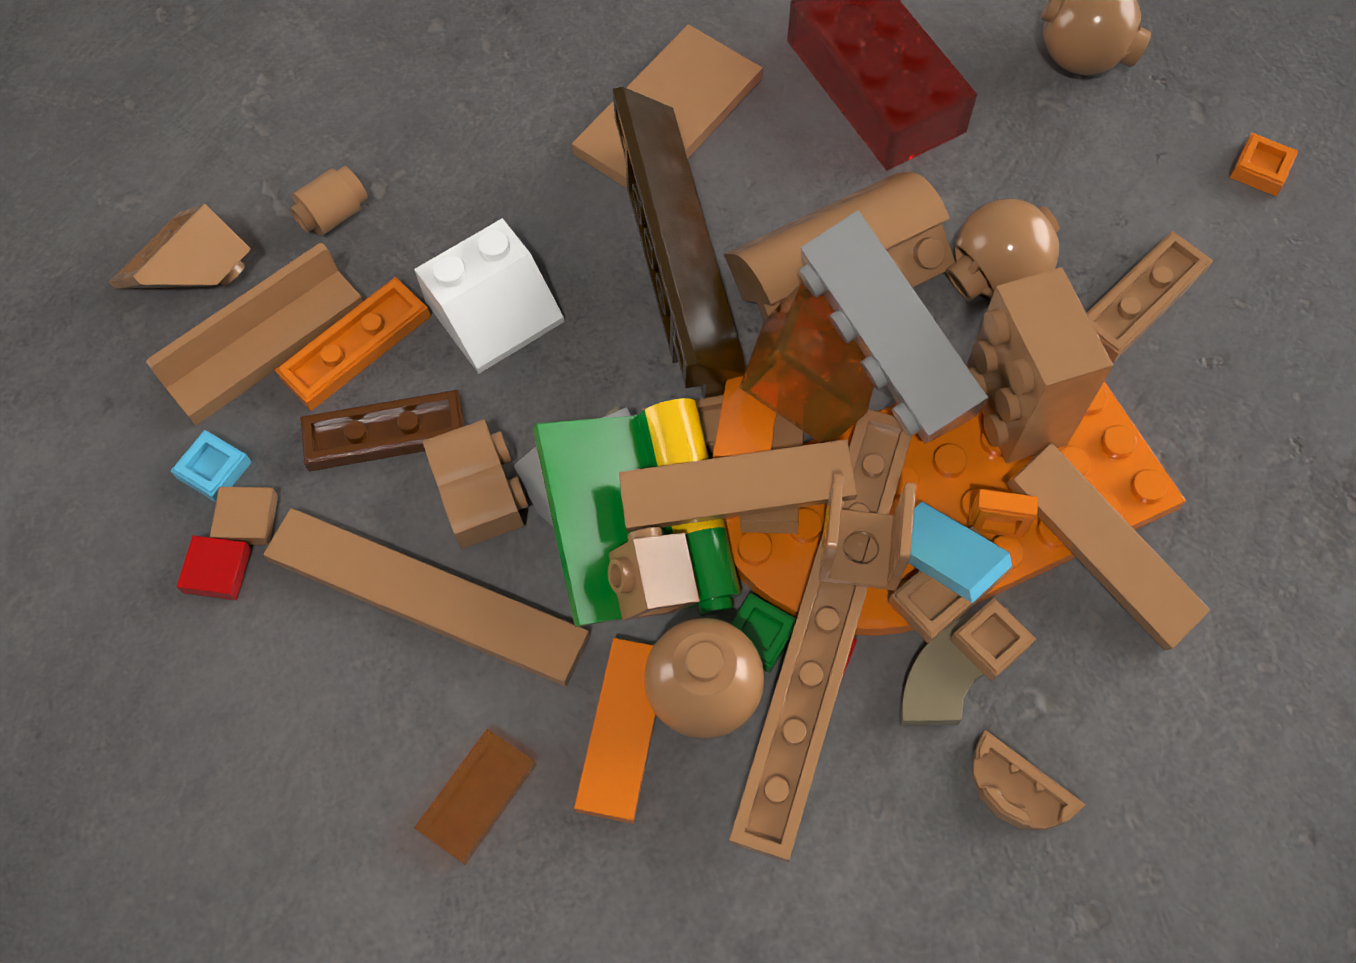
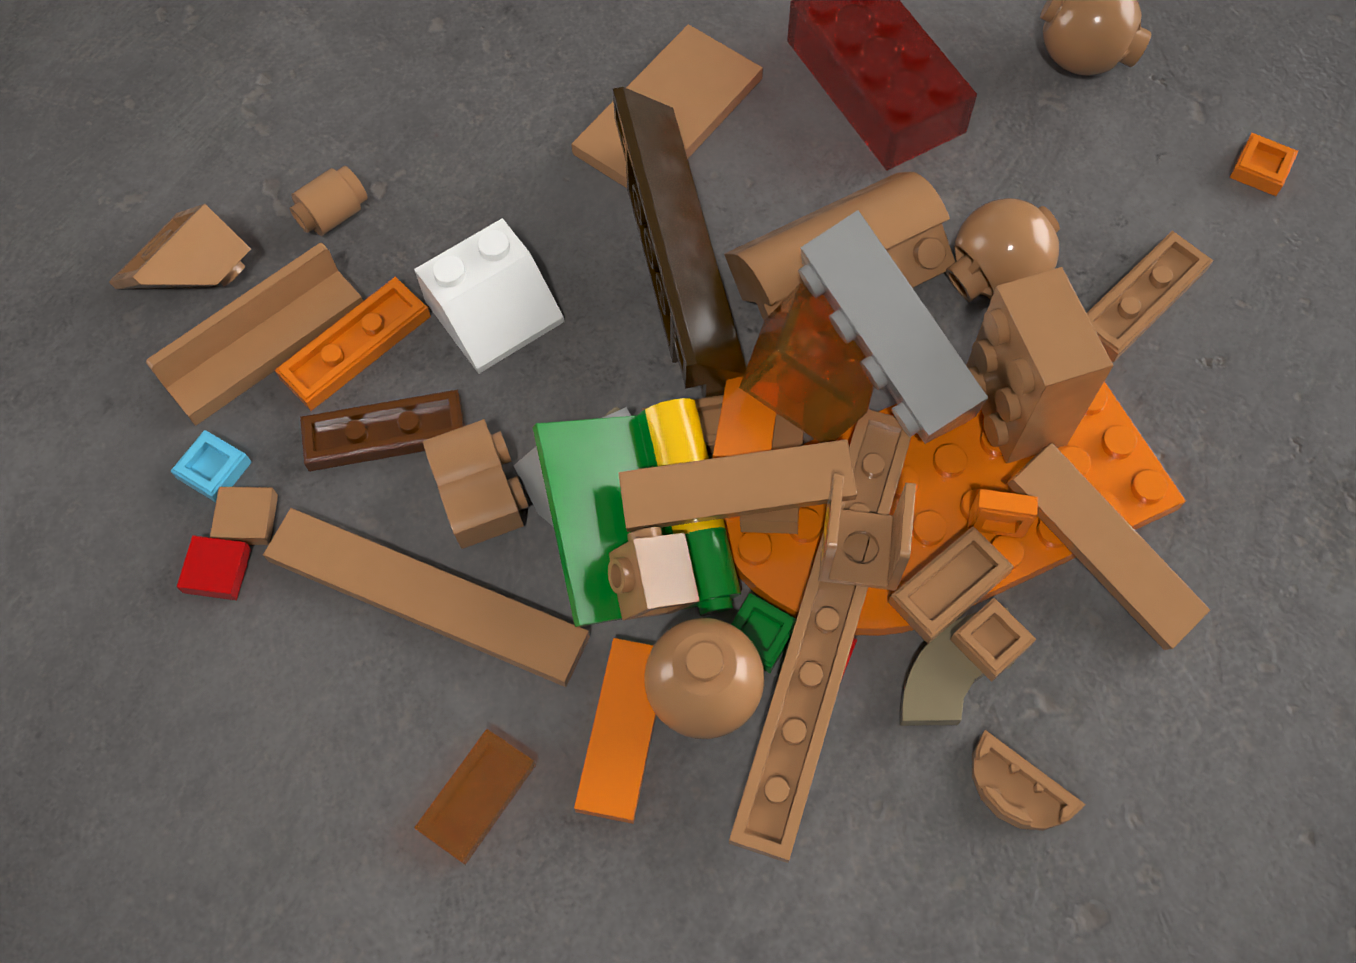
(955, 554): medium azure tile -> none

